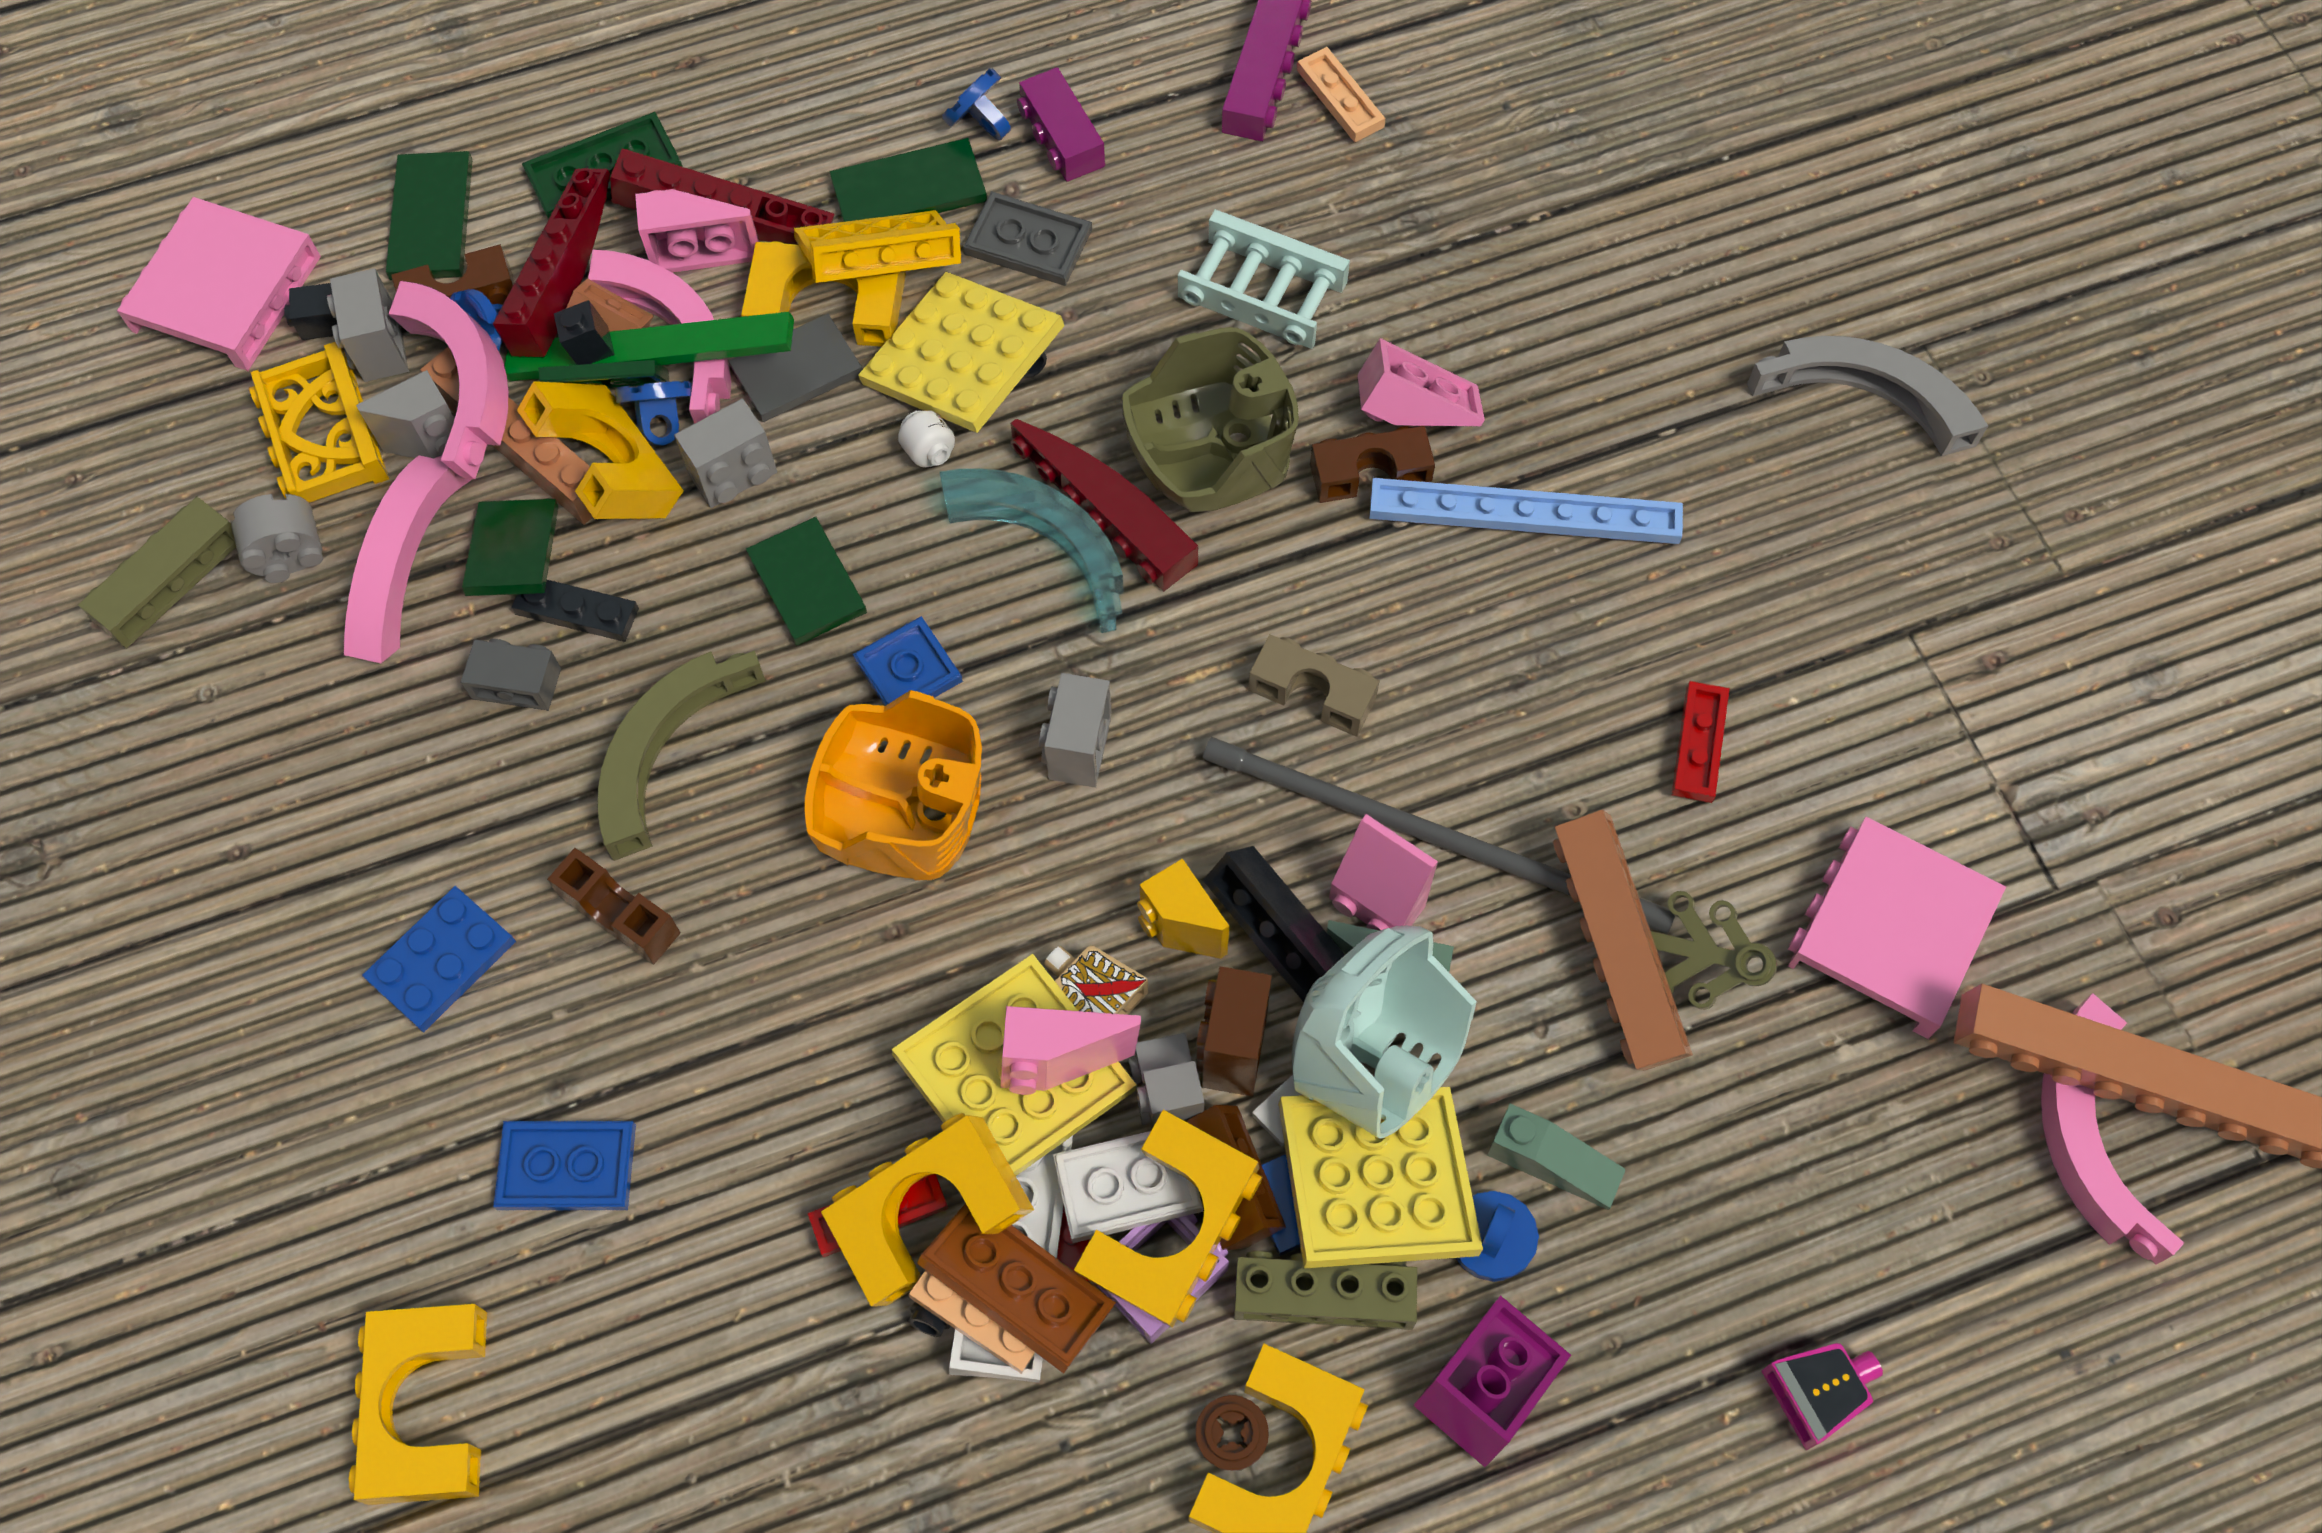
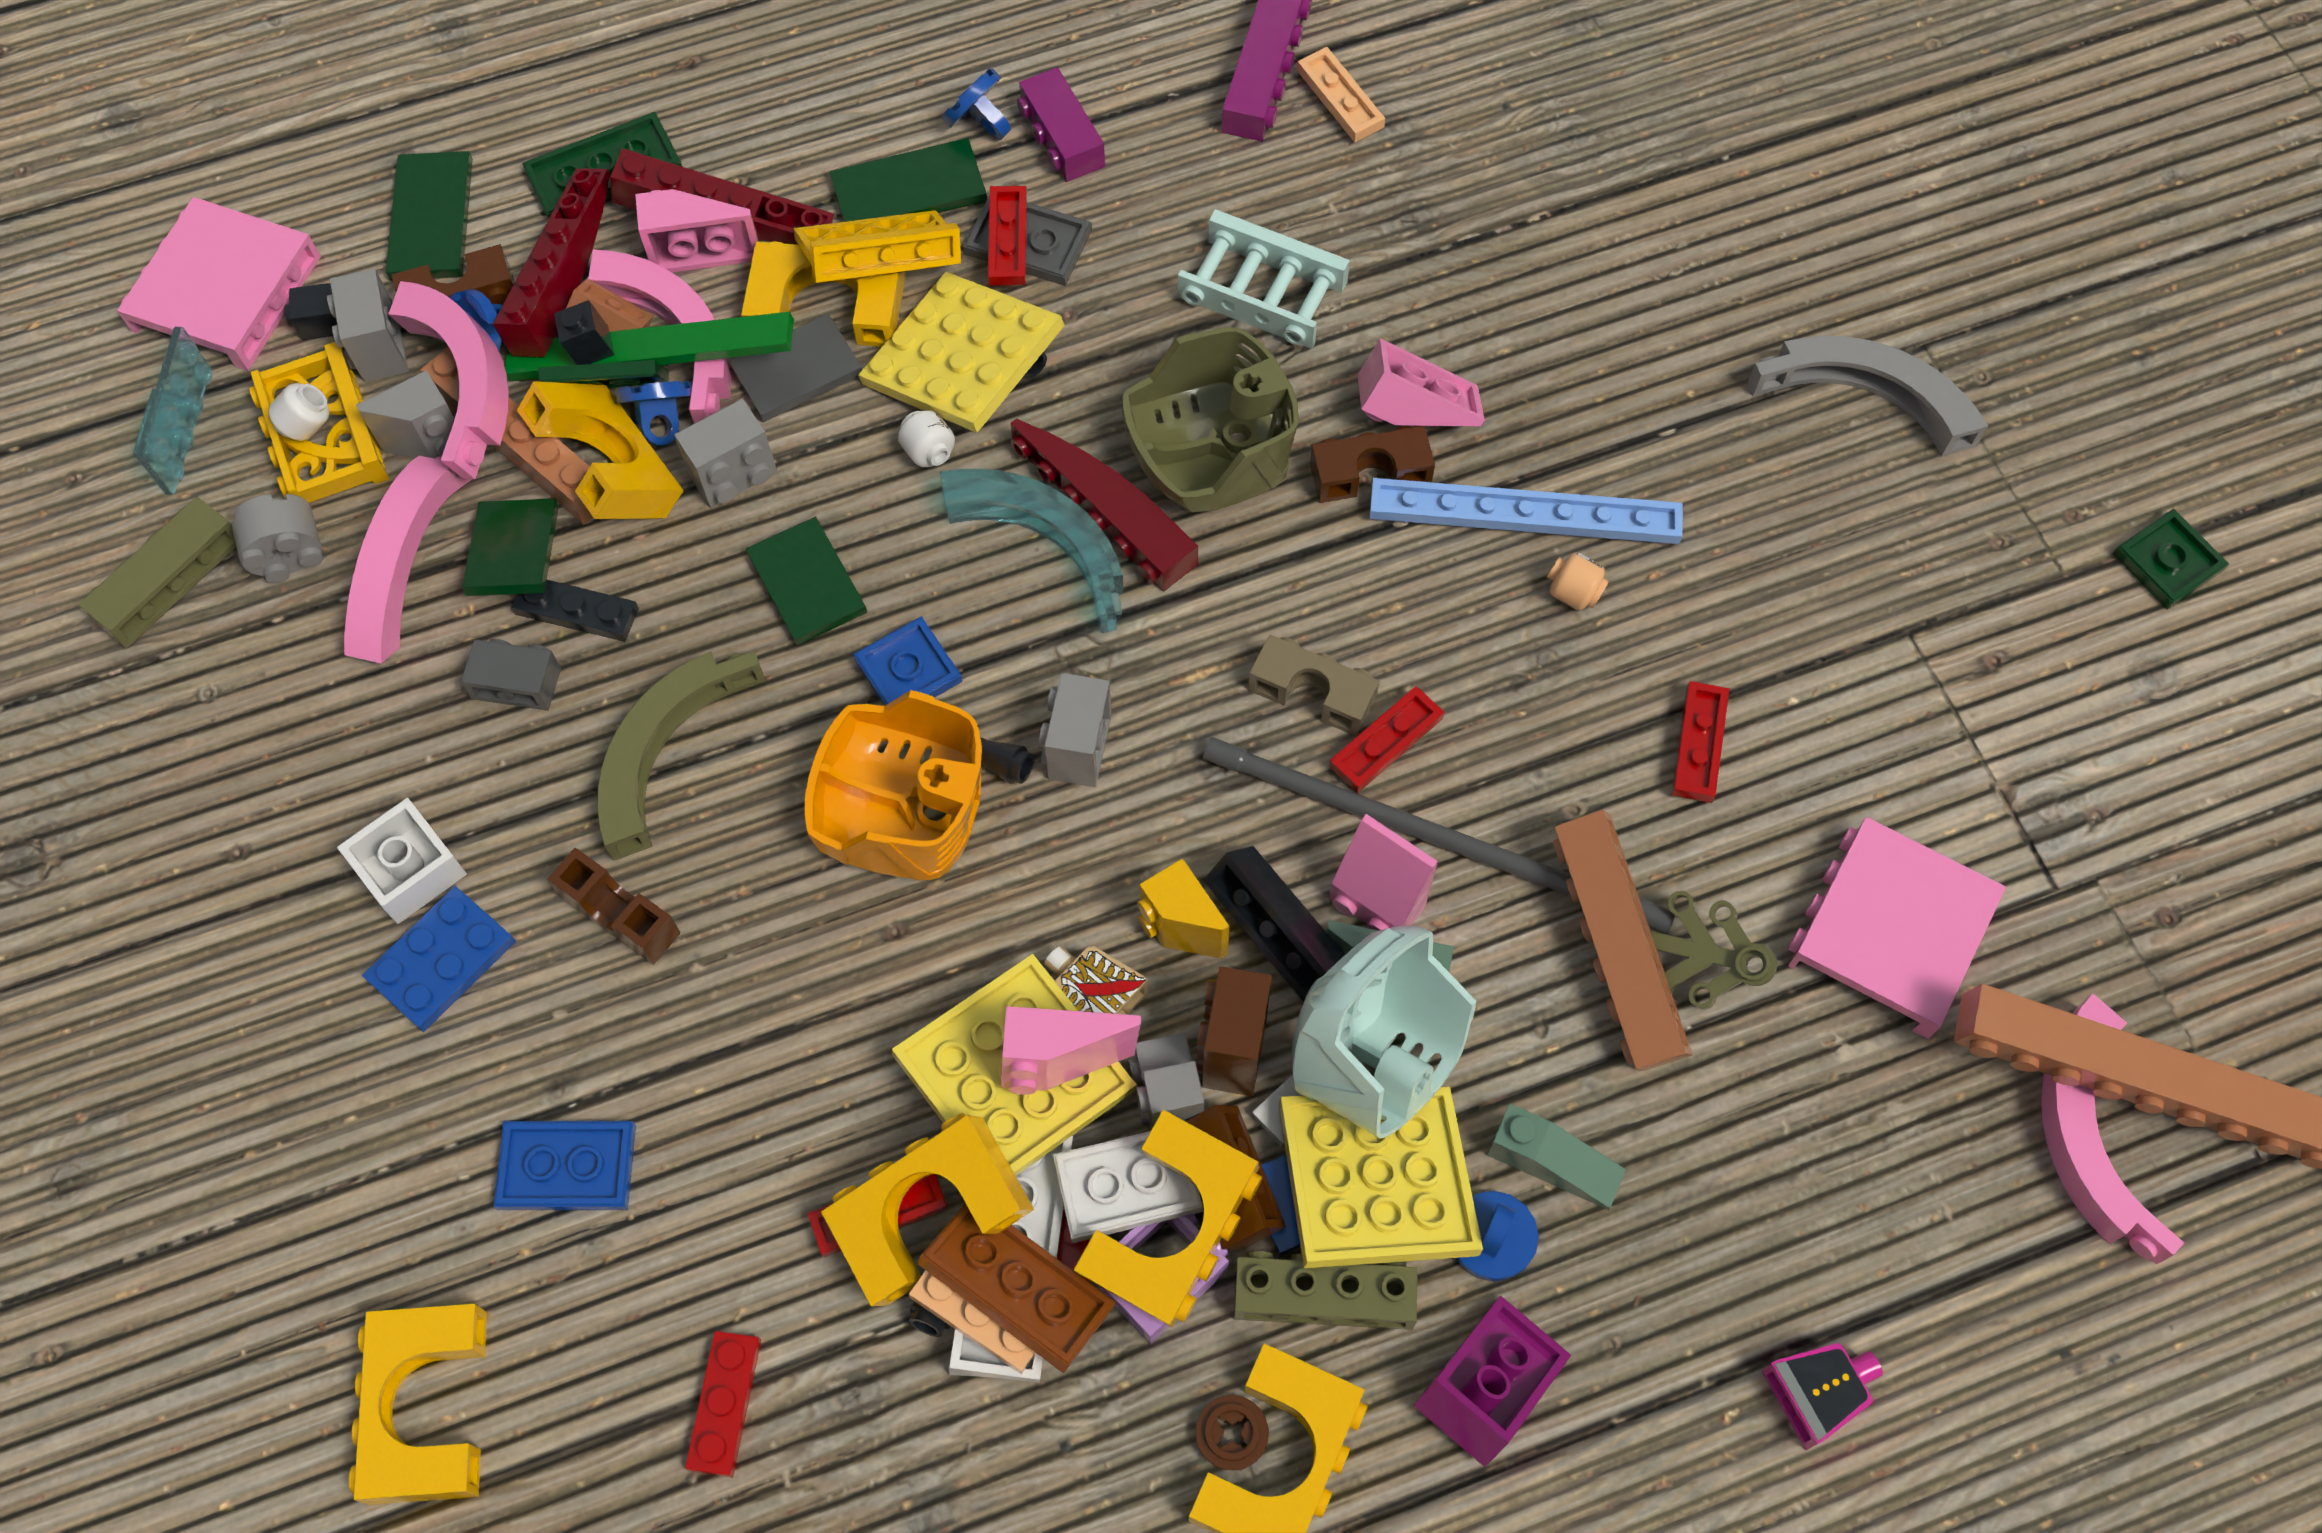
(173, 411): none -> clear light blue bracket
(299, 411): none -> white head
(401, 861): none -> white brick
(723, 1404): none -> red plate
(1007, 235): none -> red plate
(1007, 760): none -> black cone
(1386, 739): none -> red plate
(1577, 581): none -> light nougat head
(2170, 558): none -> dark green tile

